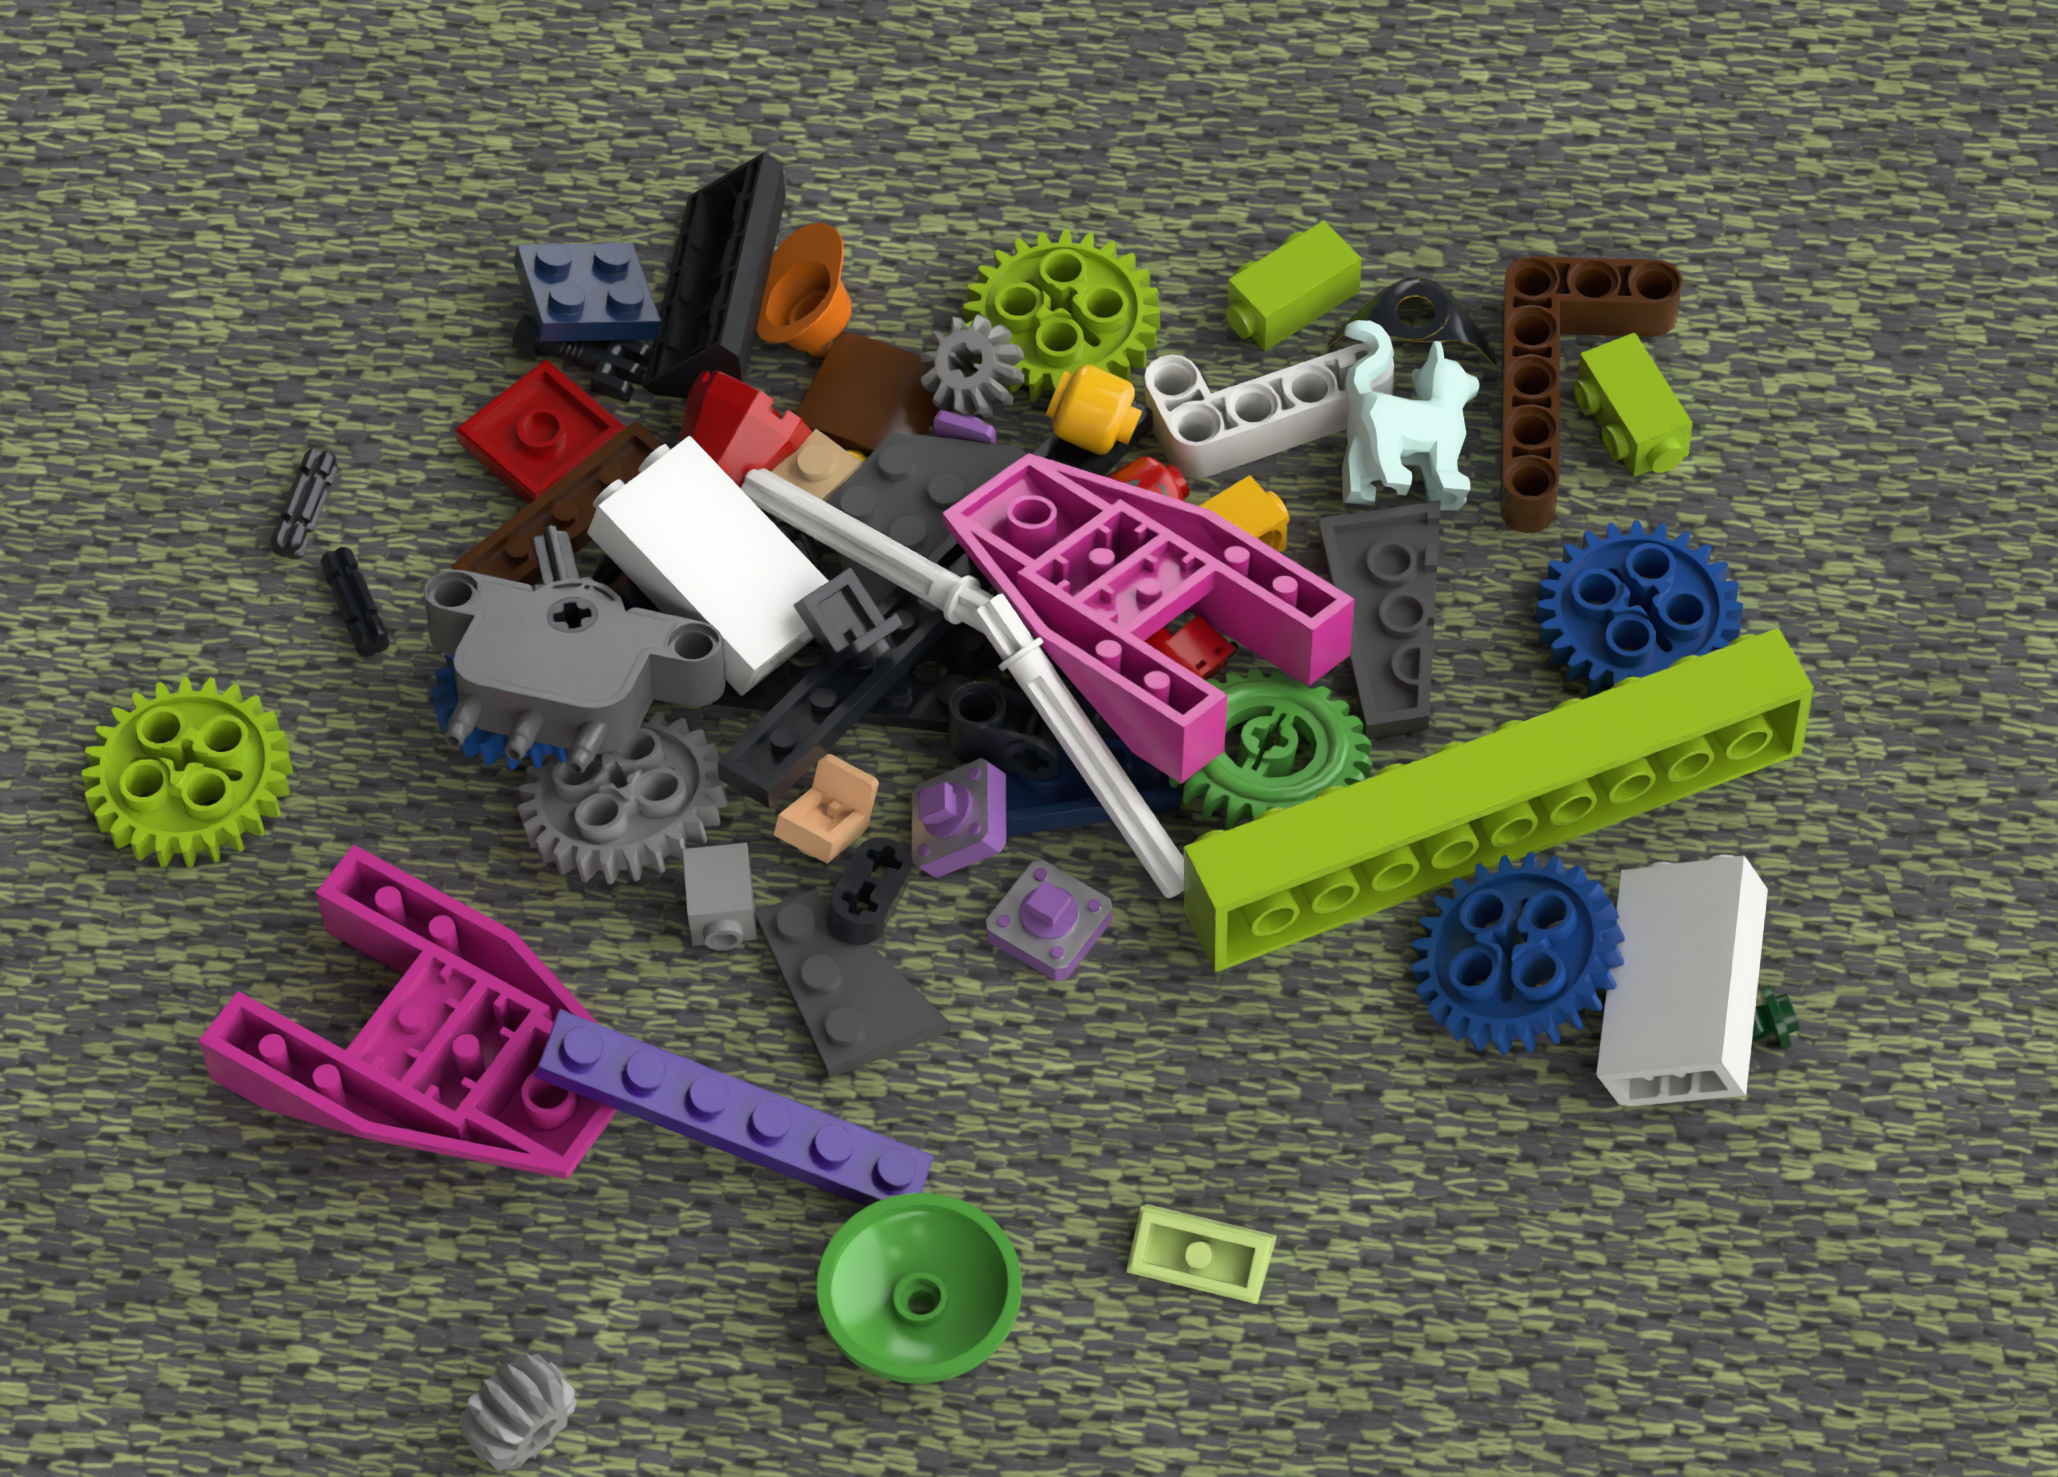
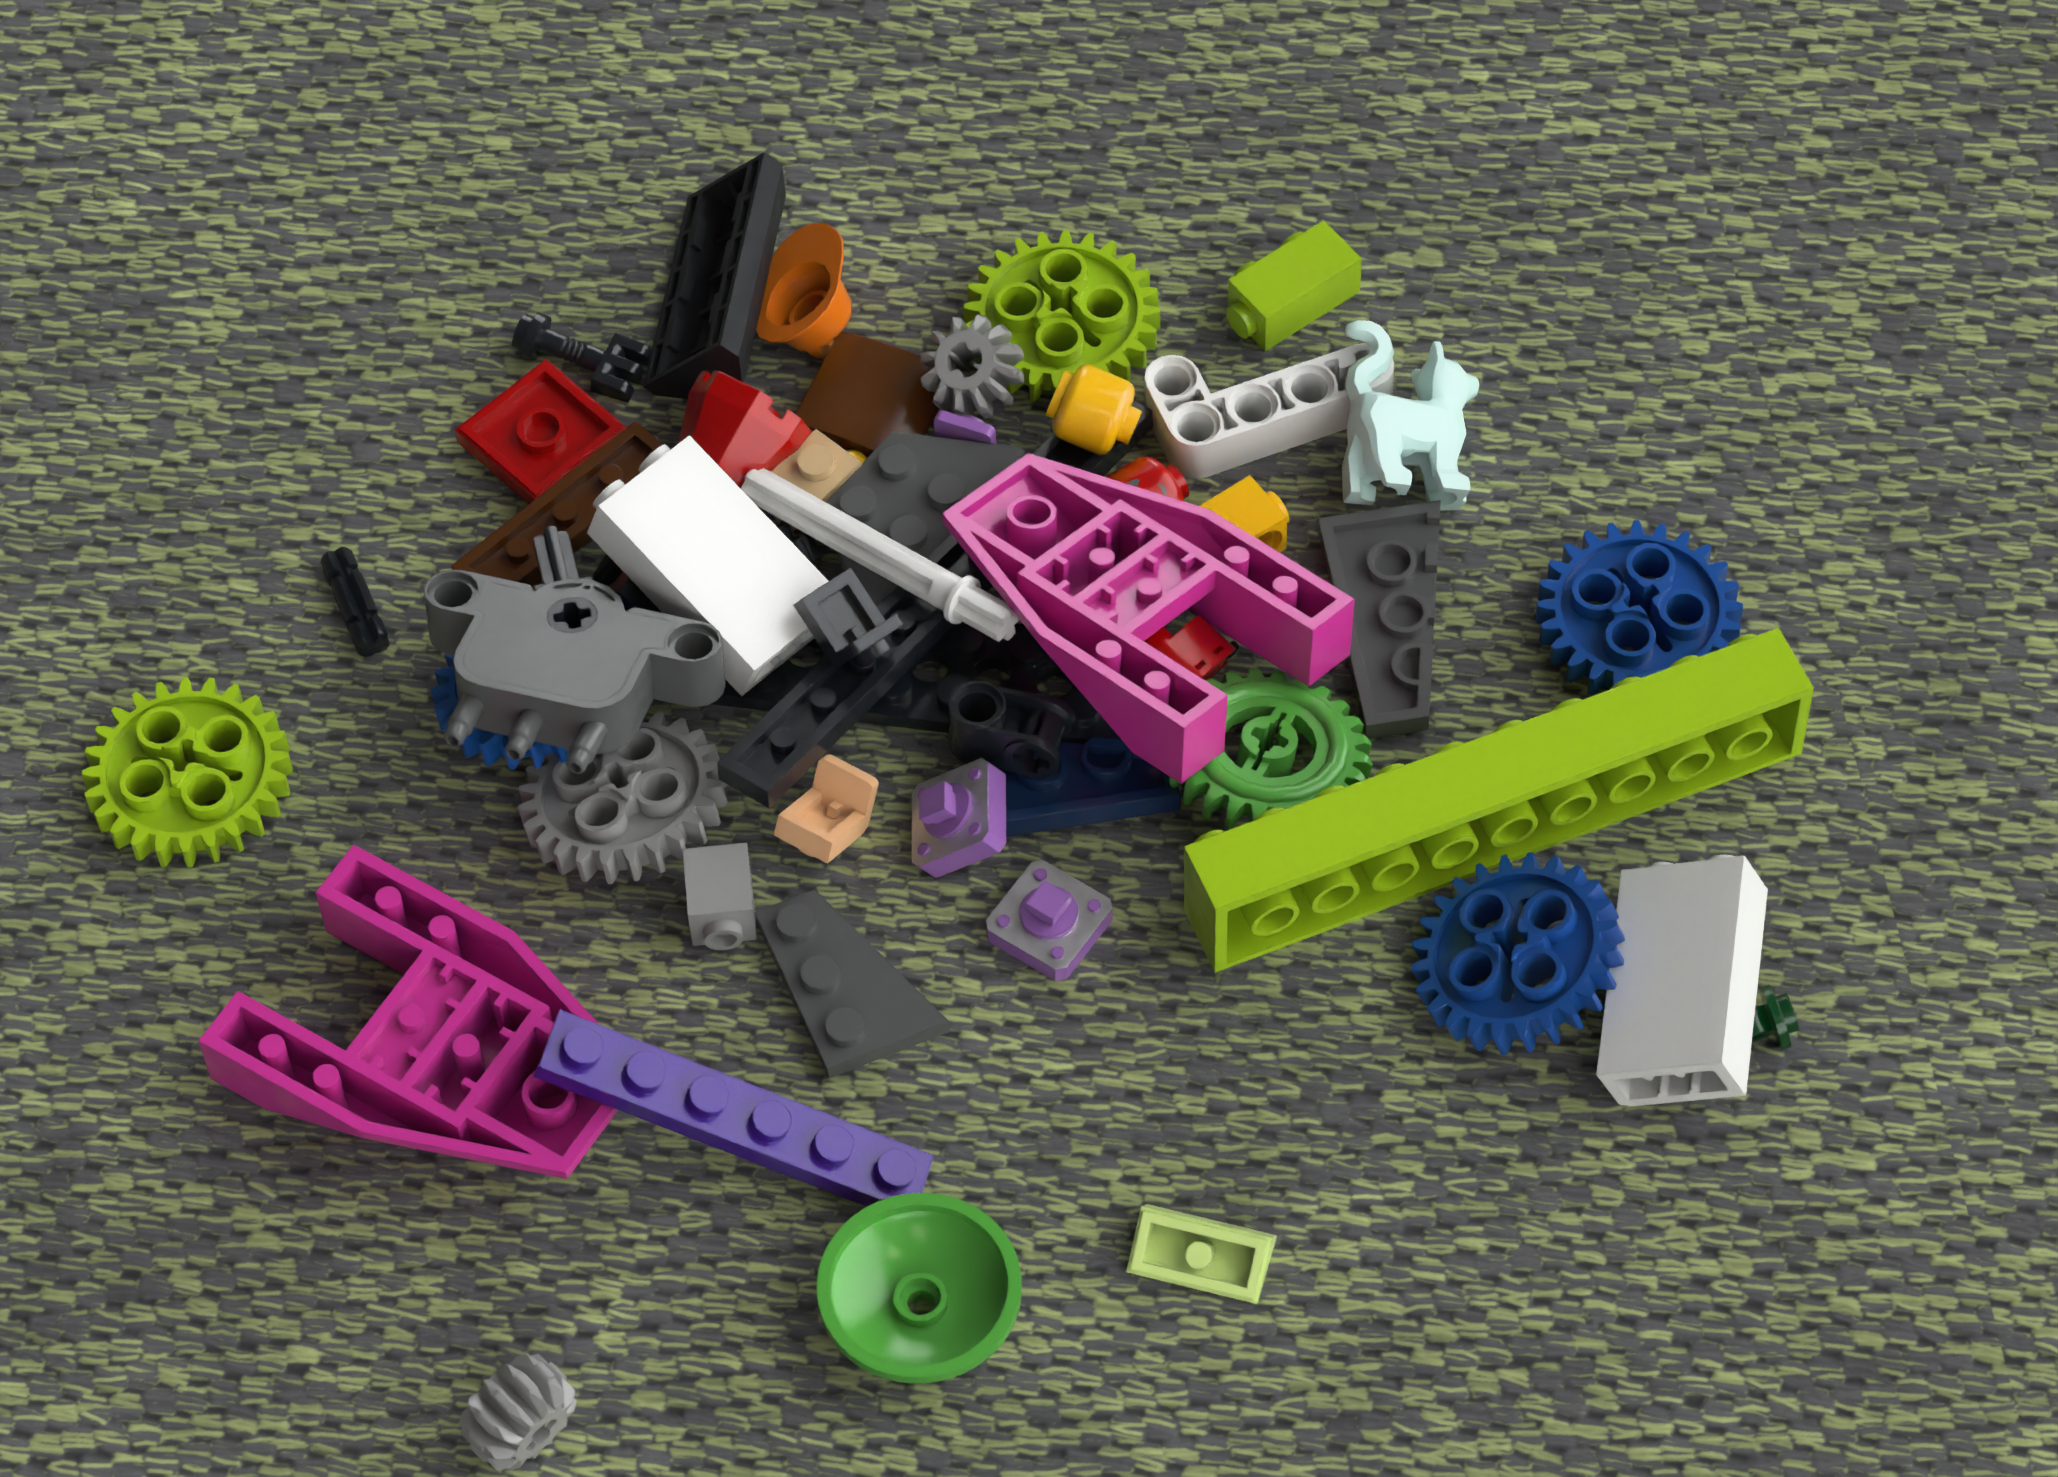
(304, 504): black axle -> none
(586, 292): dark blue plate -> none
(880, 895): black beam -> none
(1082, 743): white axle -> none
(1449, 322): black piece -> none
(1539, 303): reddish brown beam -> none
(1633, 405): lime brick -> none

